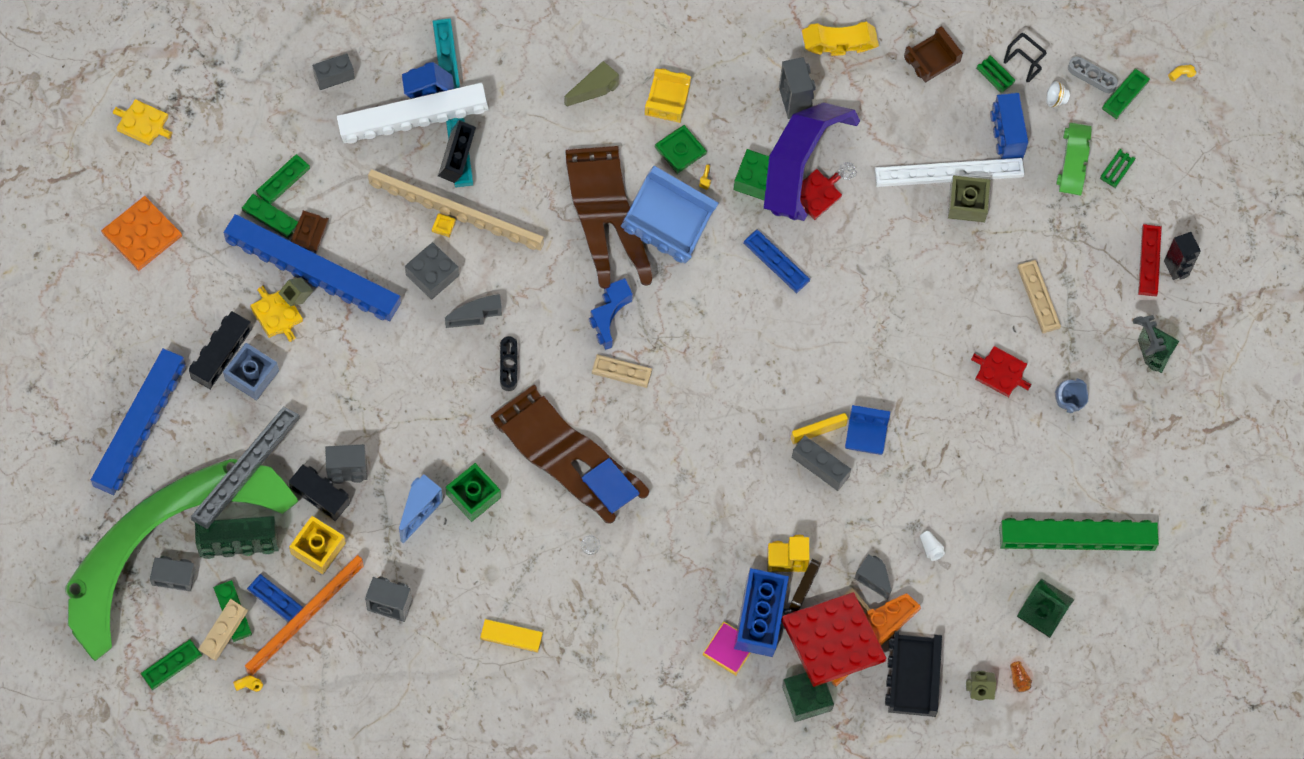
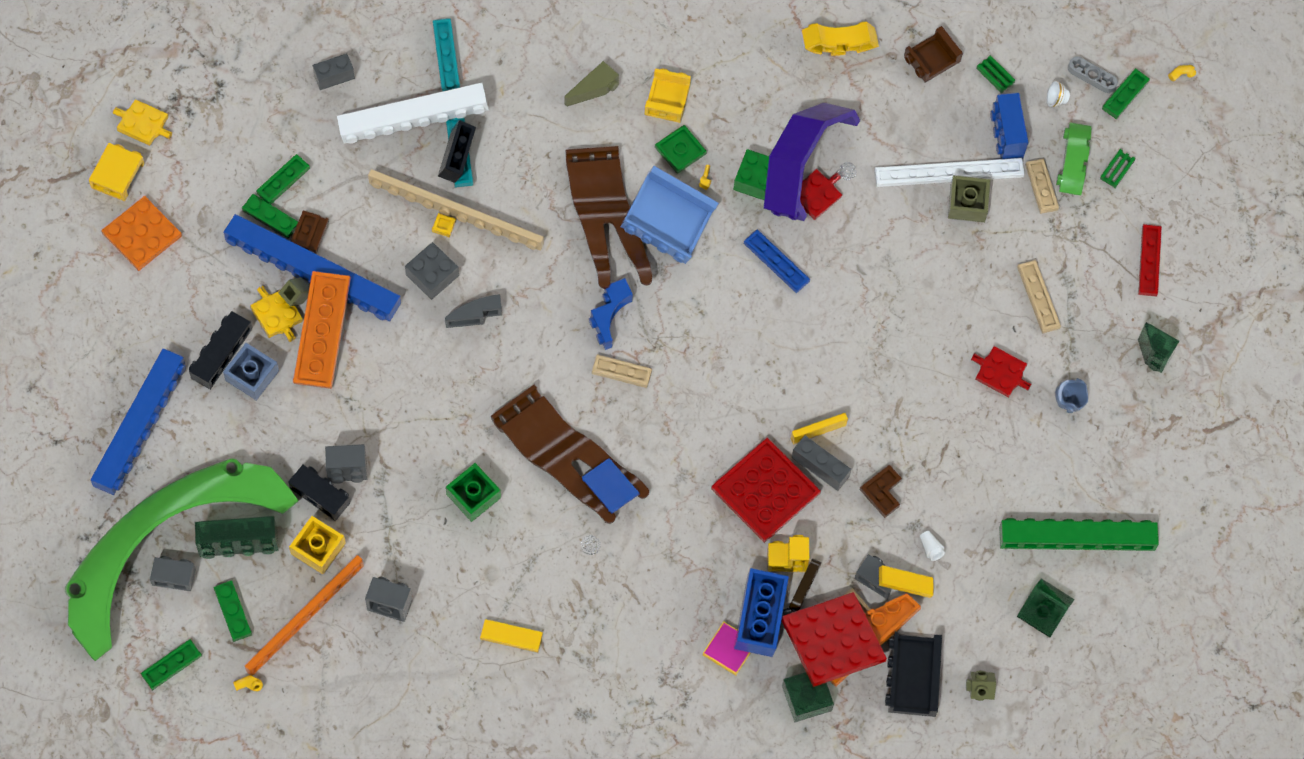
(116, 171): none -> yellow panel
(223, 629): tan plate -> none
(245, 467): dark grey tile -> none
(274, 598): blue tile -> none
(321, 330): none -> orange plate
(421, 503): medium blue slope -> none
(426, 81): blue brick -> none
(503, 357): black beam -> none
(765, 490): none -> red plate
(796, 86): dark grey brick -> none
(867, 430): blue bracket -> none
(878, 489): none -> reddish brown plate
(905, 581): none -> yellow tile
(1020, 678): clear orange cone -> none
(1030, 76): black piece -> none
(1042, 186): none -> tan tile
(1154, 345): dark grey piece -> none
(1182, 256): black brick -> none

